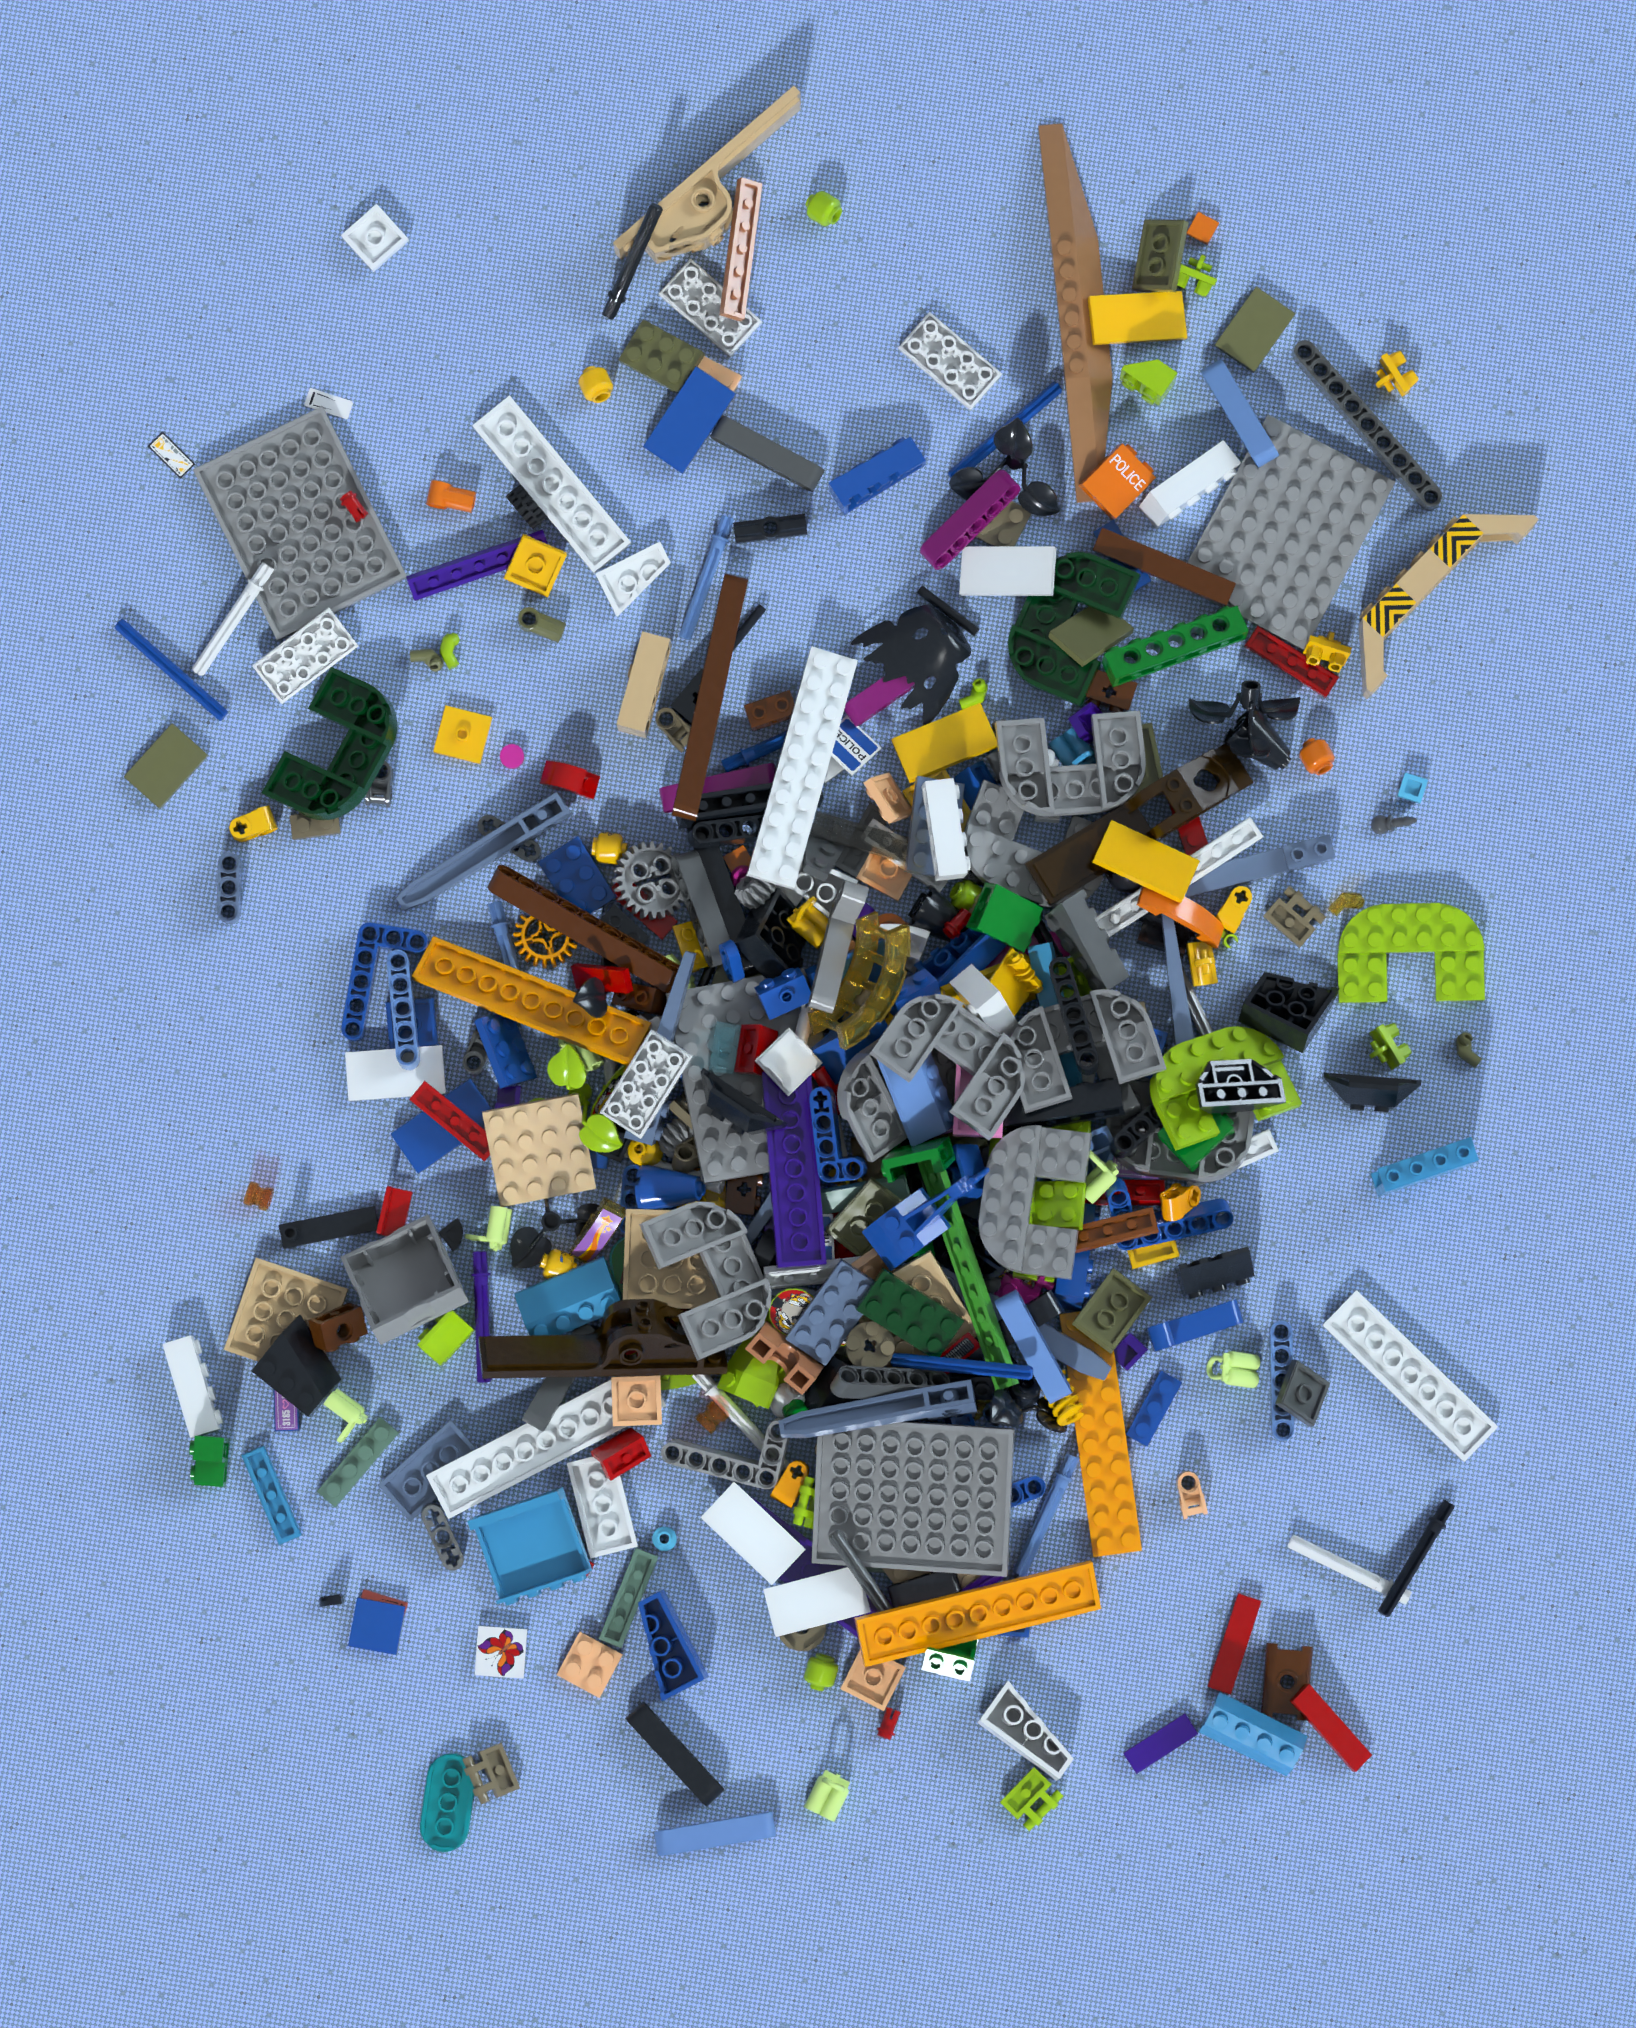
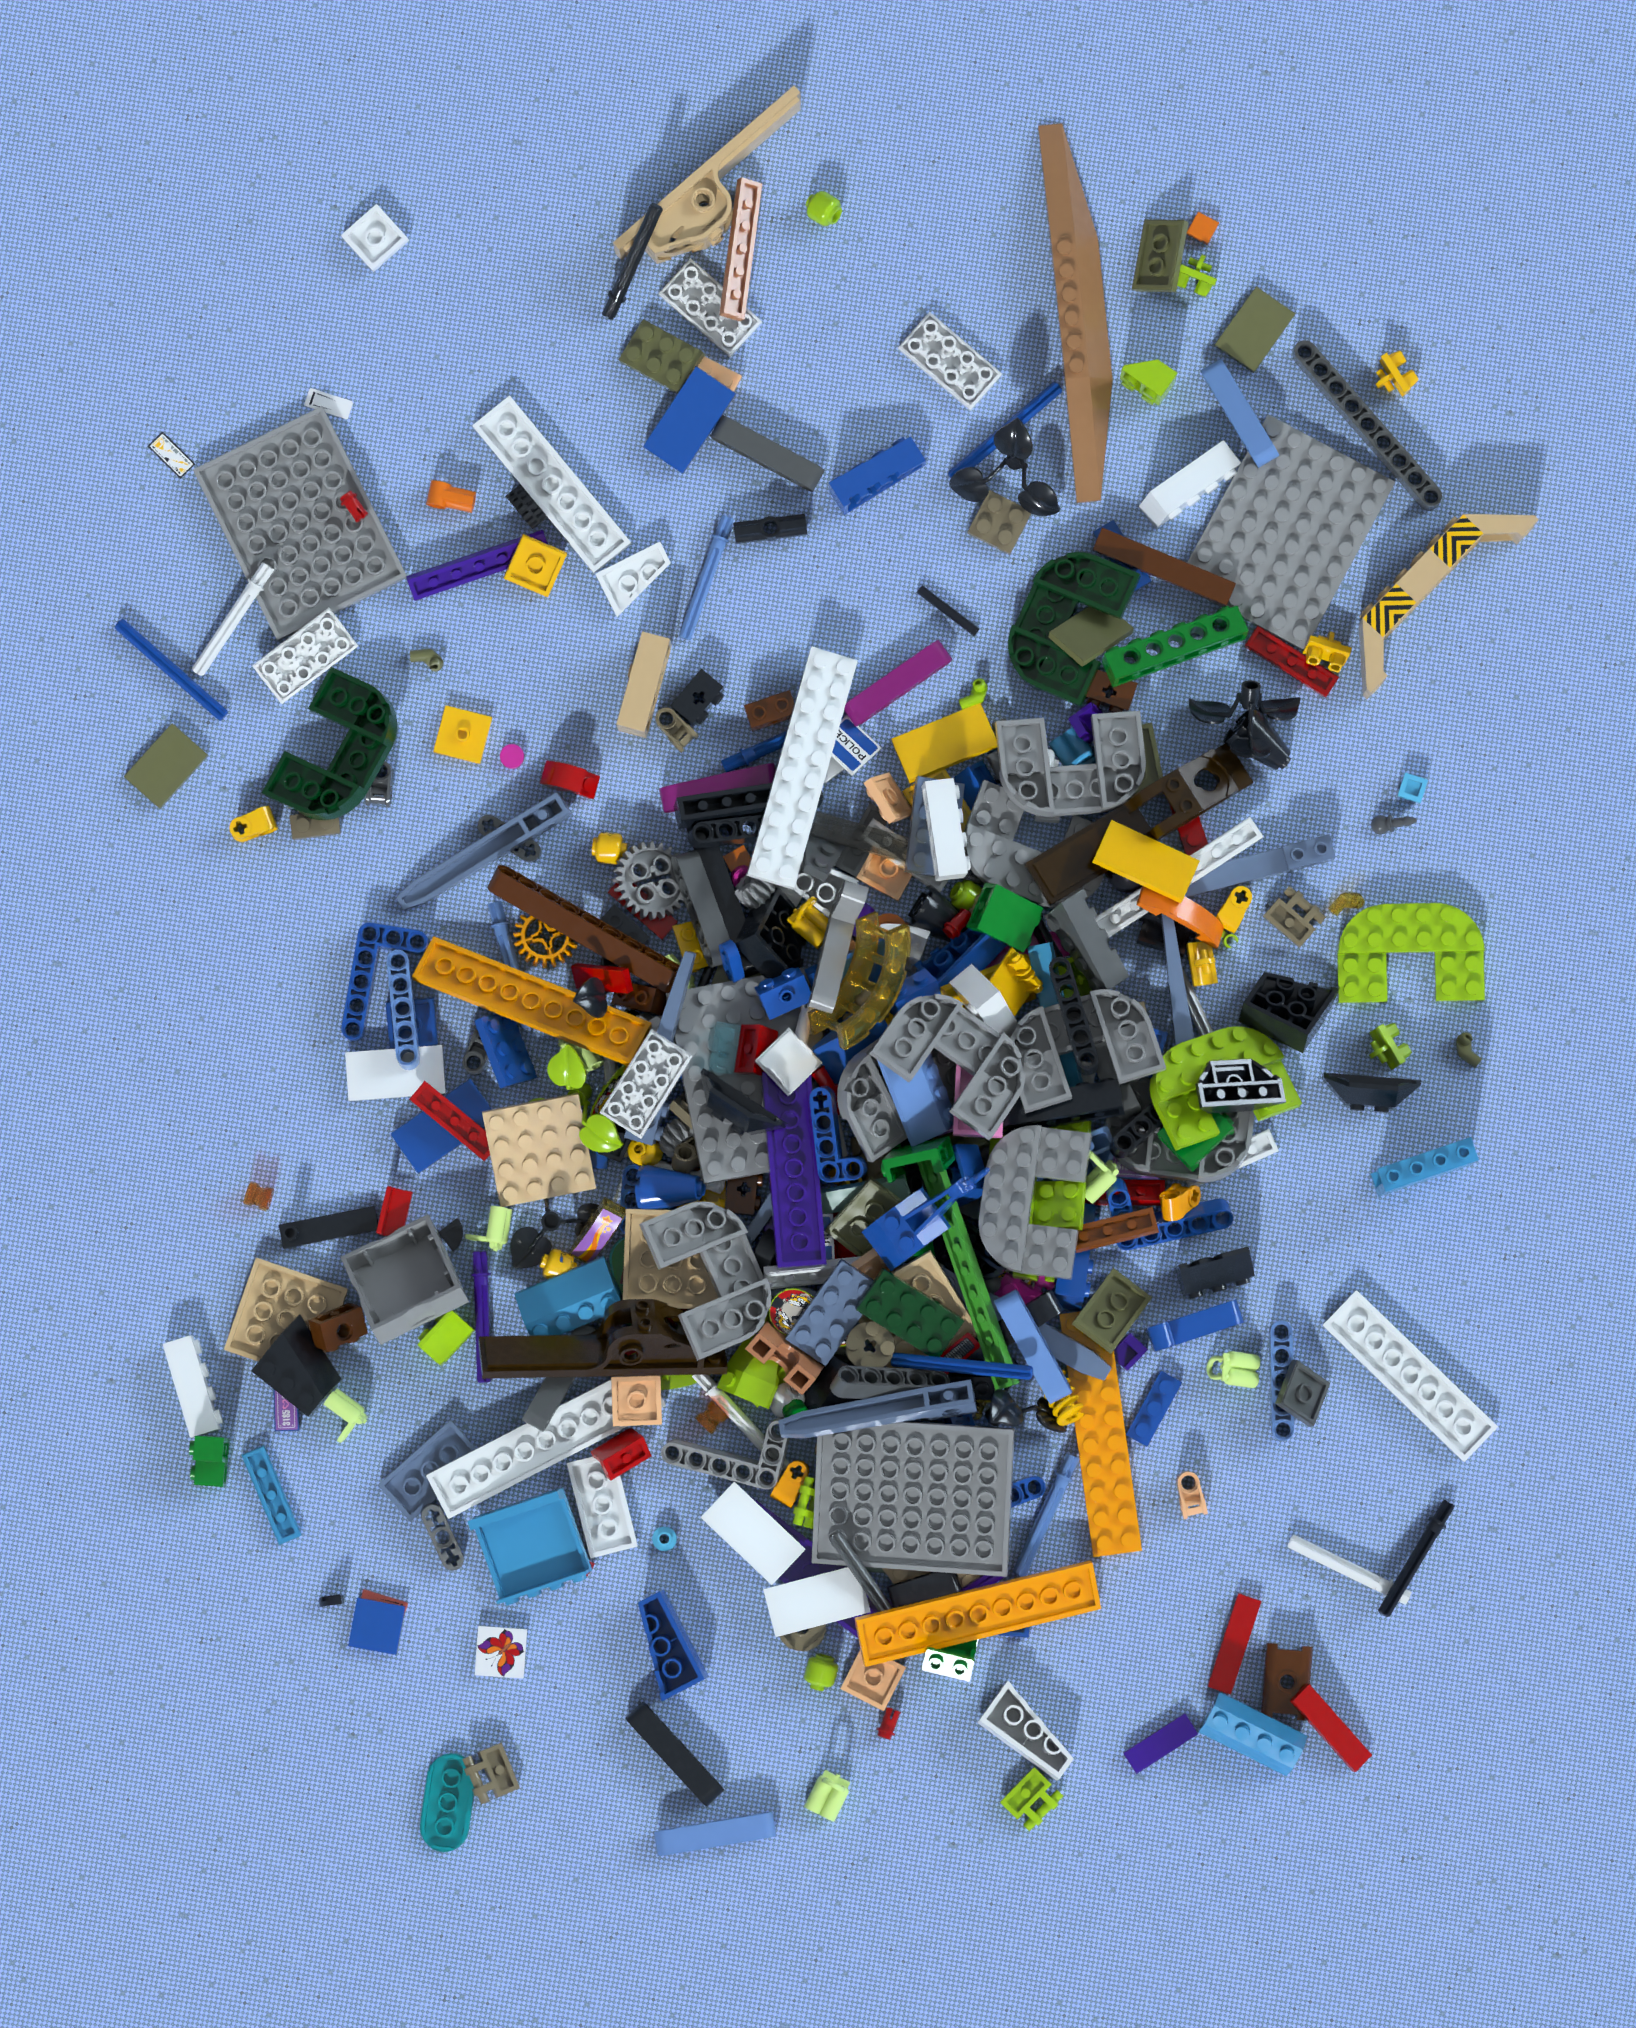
(223, 877): sand blue beam -> none
(358, 1462): sand green plate -> none
(446, 649): lime arm -> none
(508, 1096): dark purple panel -> none
(544, 625): olive piece -> none
(577, 876): blue plate -> none
(589, 1664): light nougat plate -> none
(595, 384): yellow head -> none
(627, 1597): sand green plate -> none
(709, 697): reddish brown beam -> none
(748, 624): black bar -> none
(919, 658): black piece -> none
(970, 519): magenta beam -> none
(1007, 571): white tile -> none
(1025, 1392): black head -> none
(1117, 480): orange brick -> none
(1137, 317): yellow tile -> none
(1153, 1254): yellow tile -> none
(1316, 756): orange head -> none

